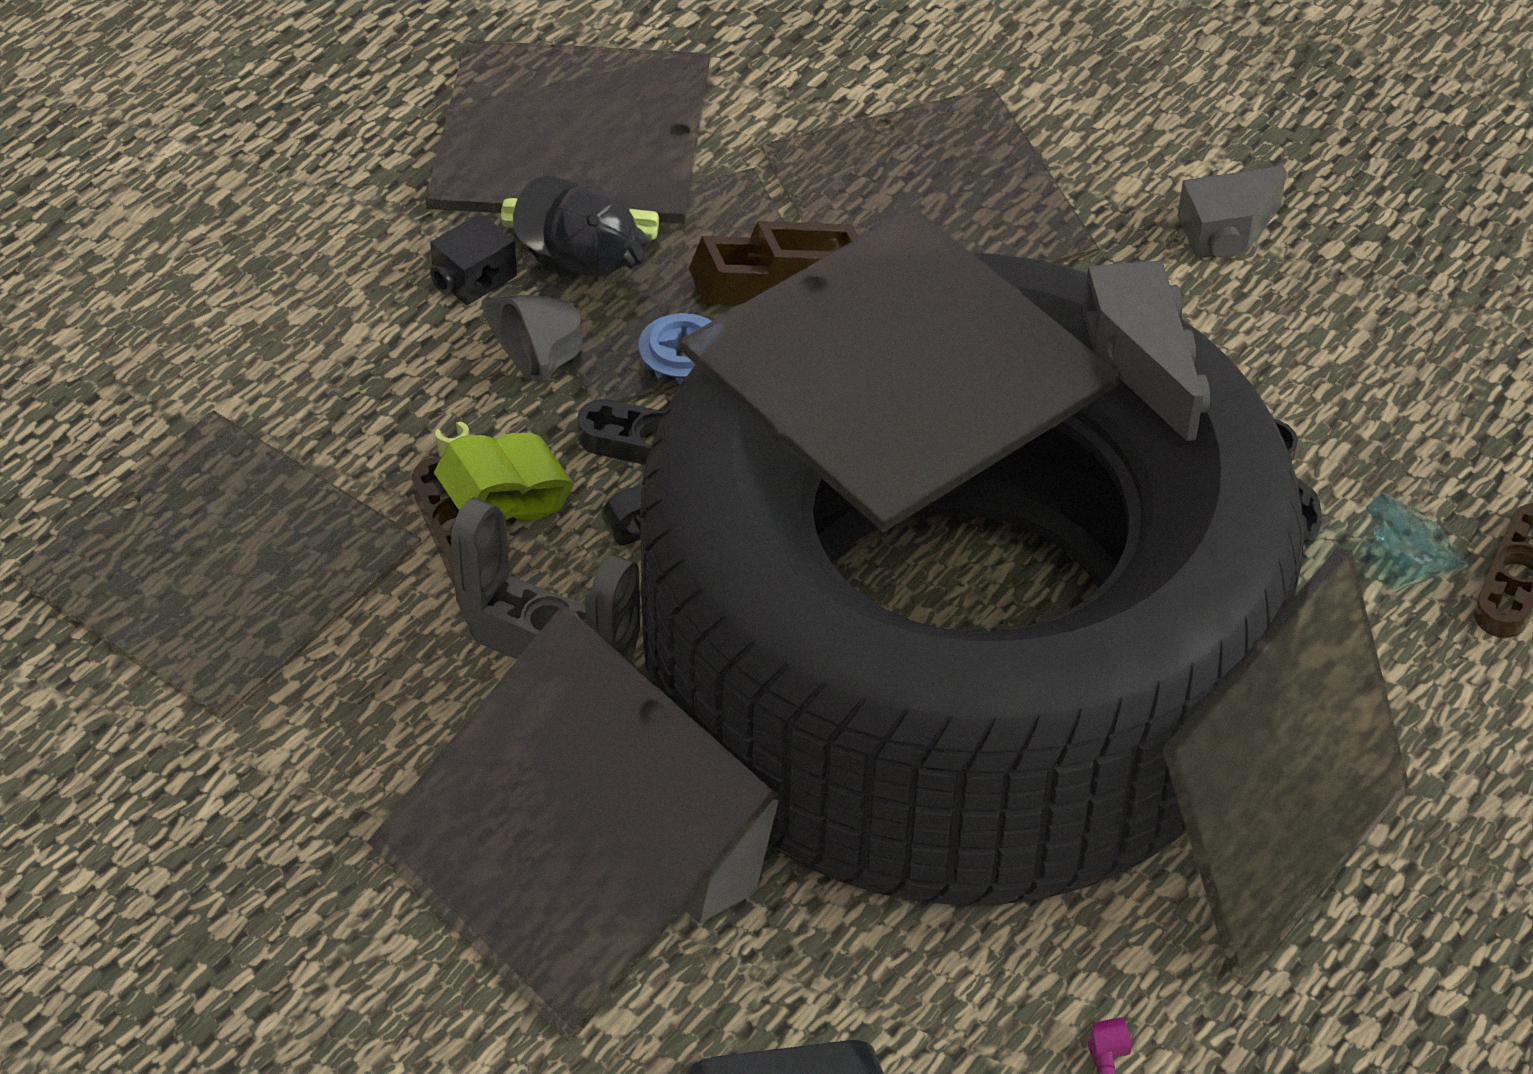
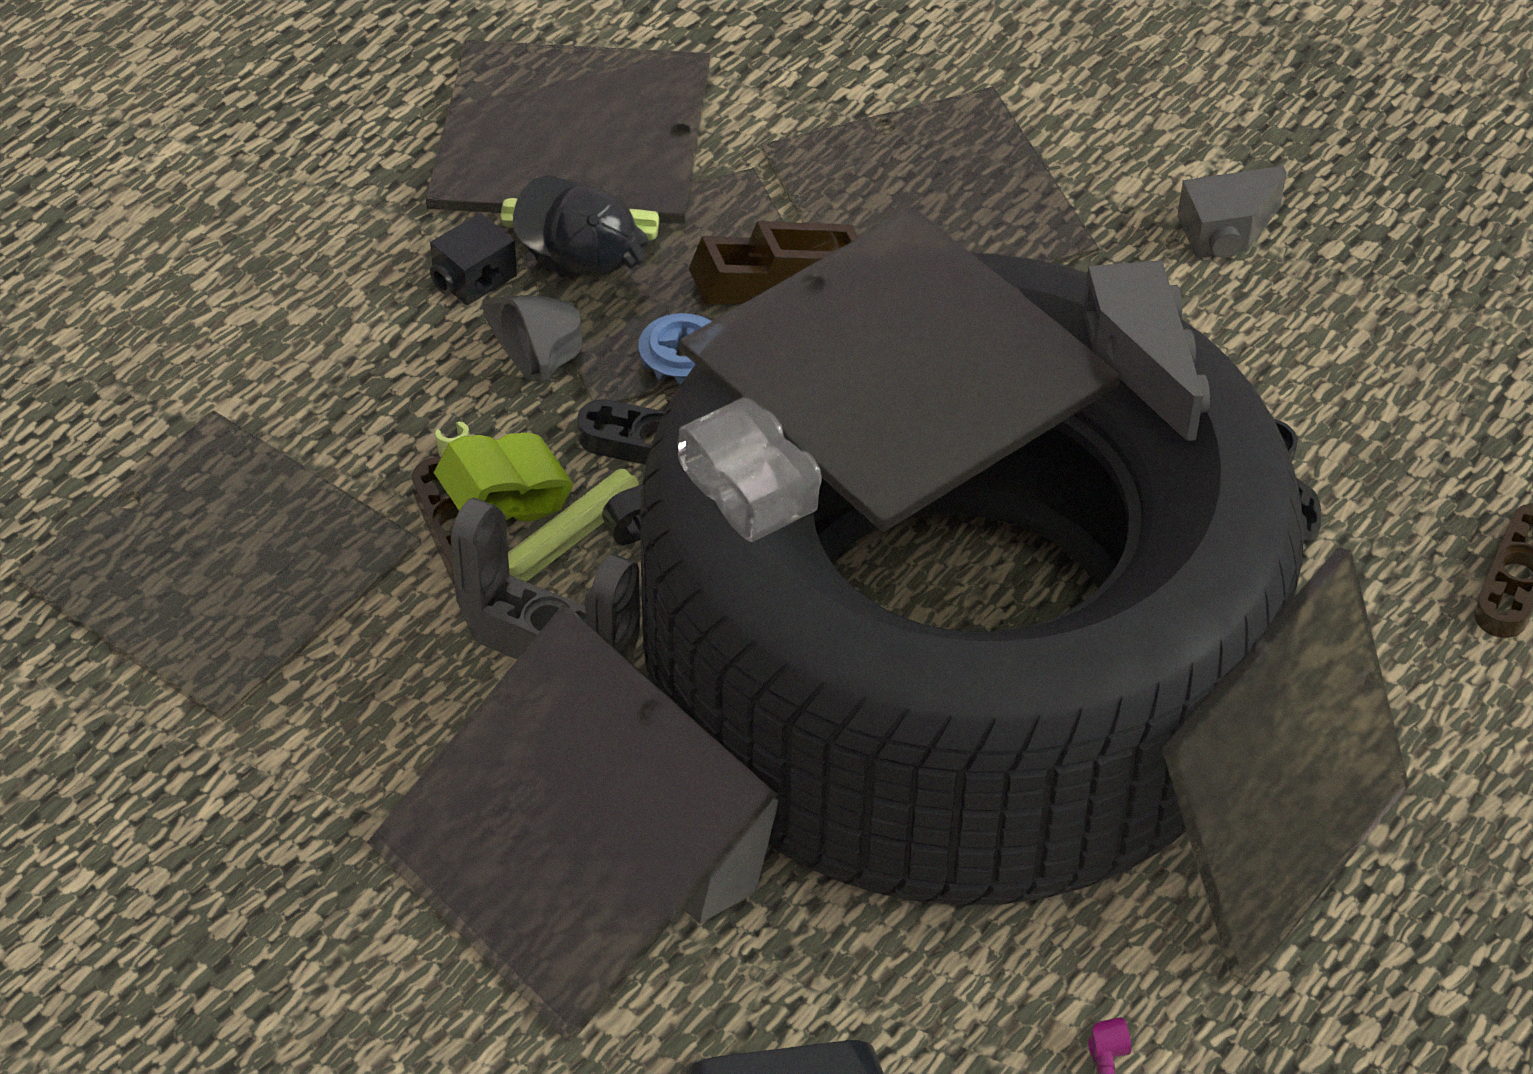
(566, 527): none -> yellowish green axle
(749, 468): none -> clear brick
(1409, 545): clear light blue slope -> none

